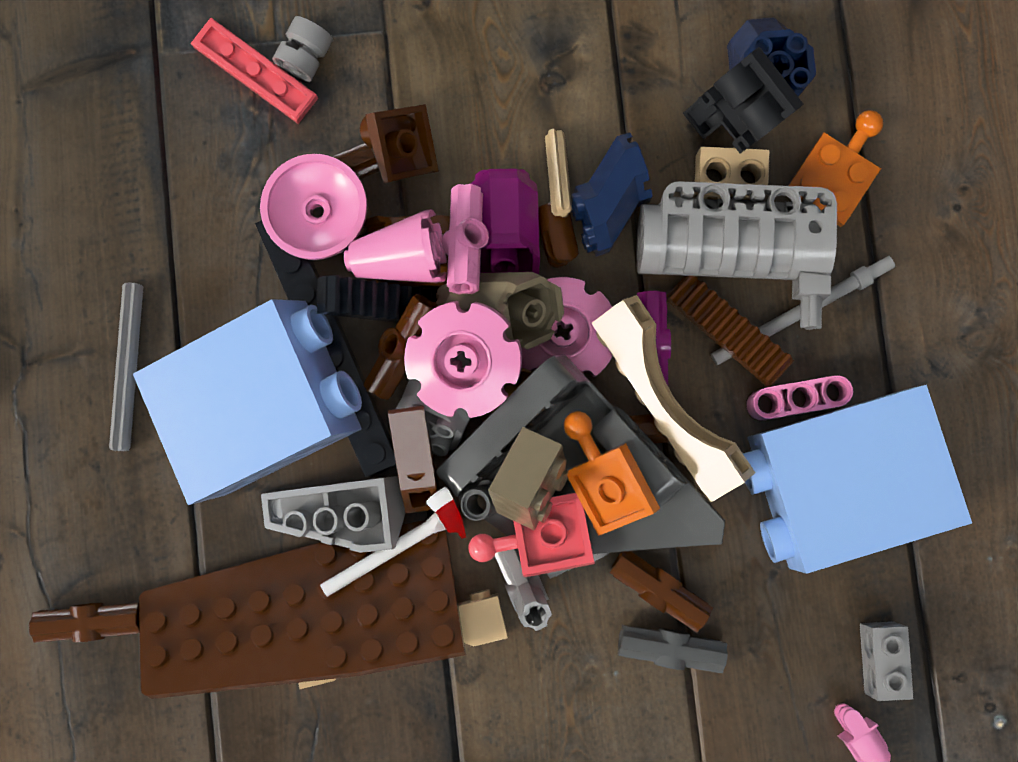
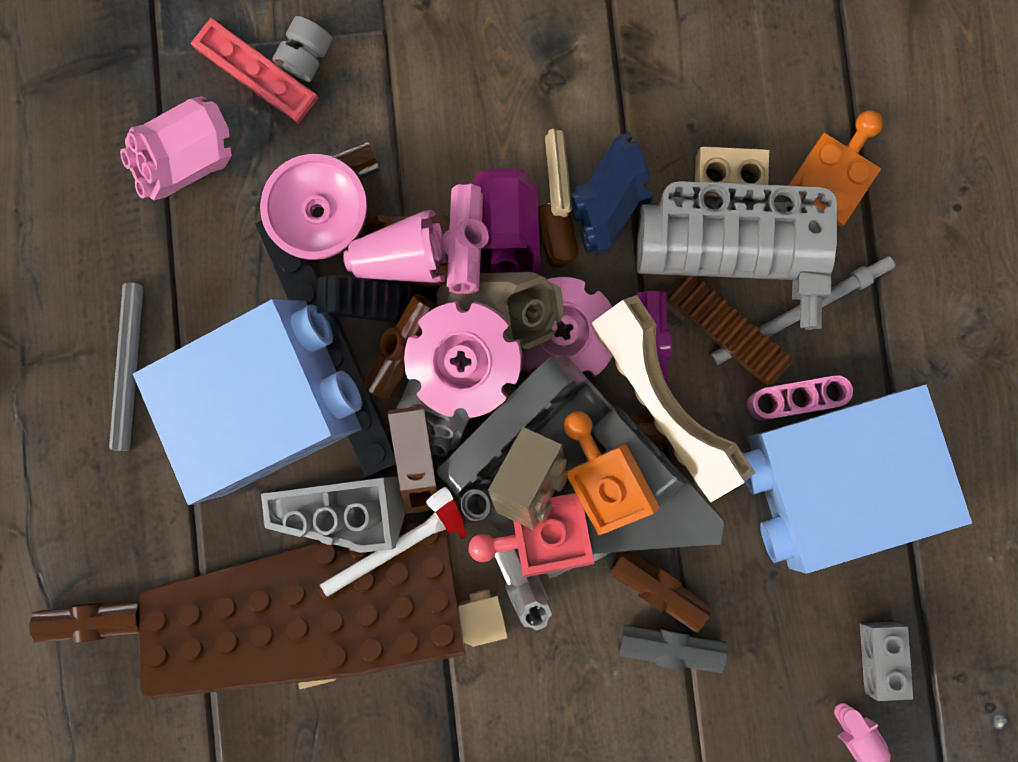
(176, 148): none -> bright pink brick
(400, 142): reddish brown slope -> none
(745, 101): black plate -> none
(782, 46): dark blue brick -> none

